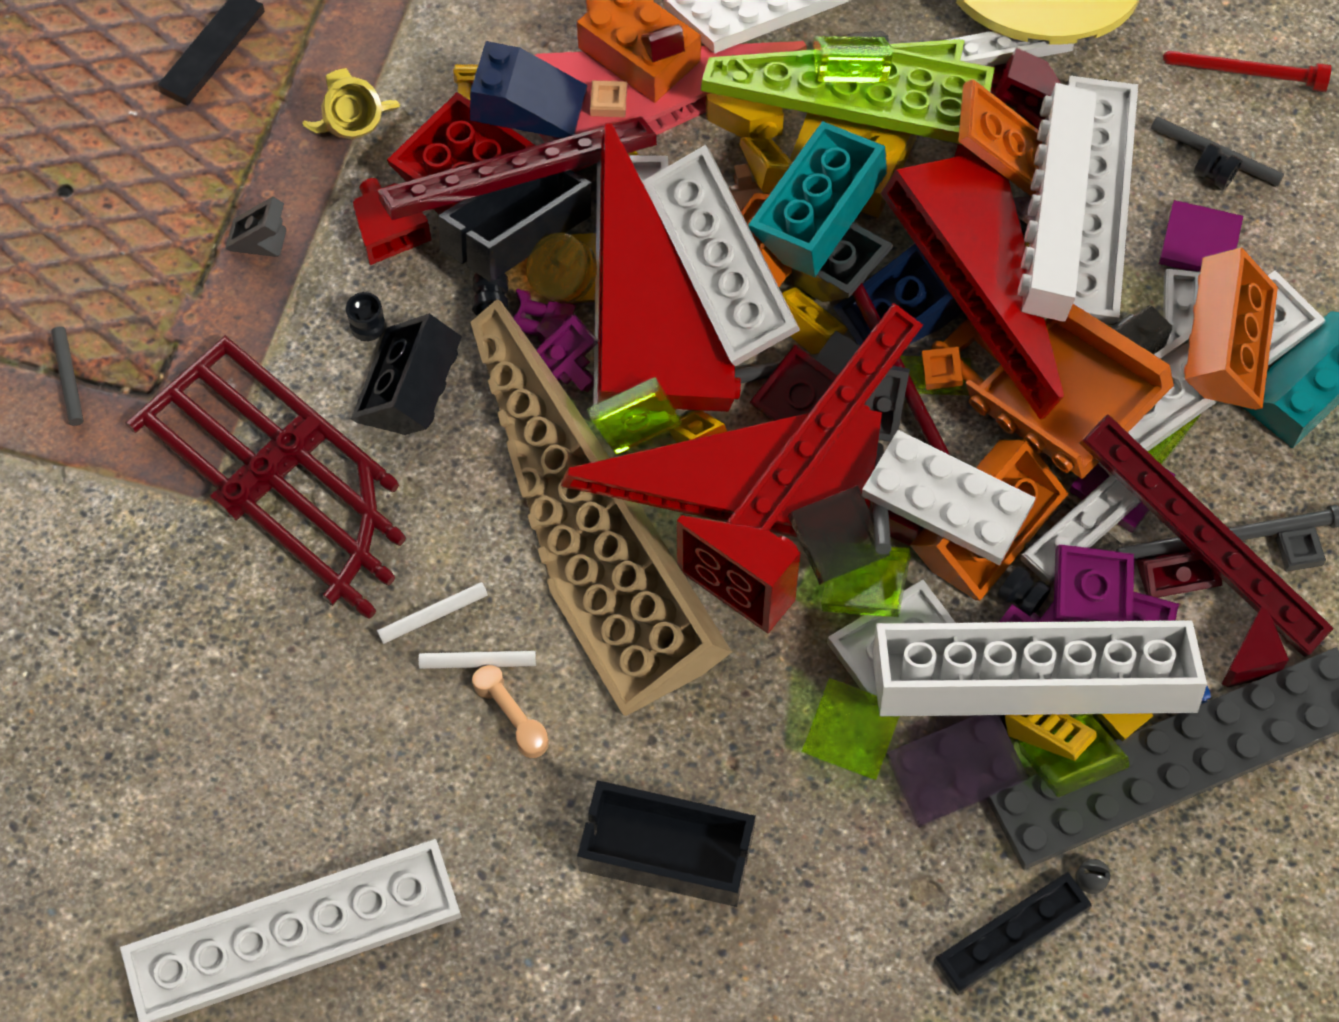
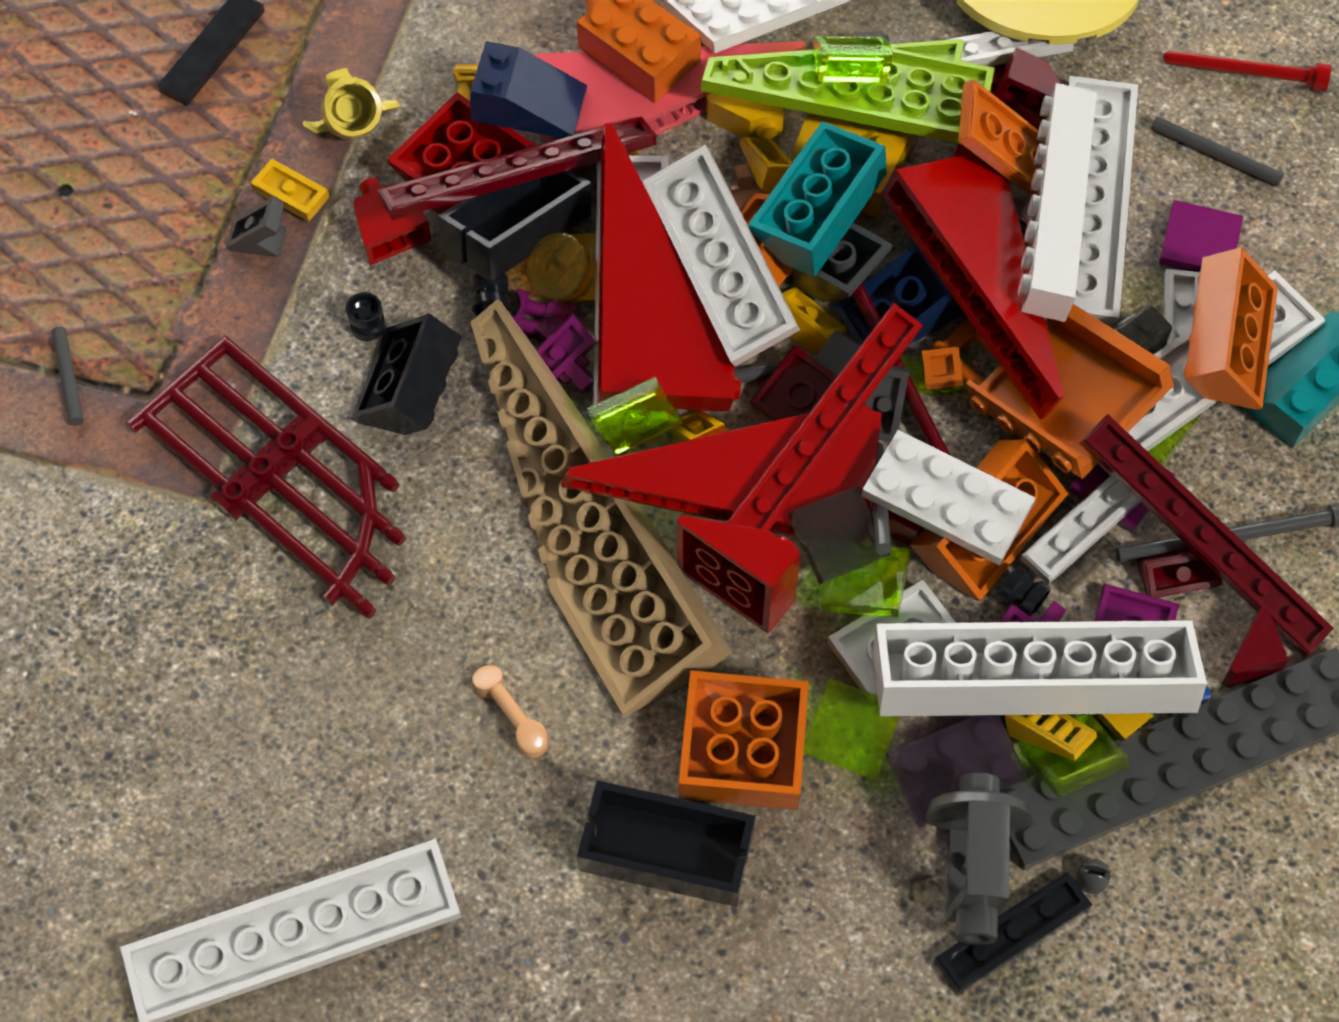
(296, 191): none -> yellow plate
(432, 613): white bar -> none
(477, 659): white bar -> none
(608, 98): light nougat tile -> none
(664, 42): dark red slope -> none
(743, 740): none -> orange slope
(978, 852): none -> dark grey piece
(1092, 585): magenta tile -> none
(1222, 166): black wheel -> none
(1300, 549): dark grey tile -> none

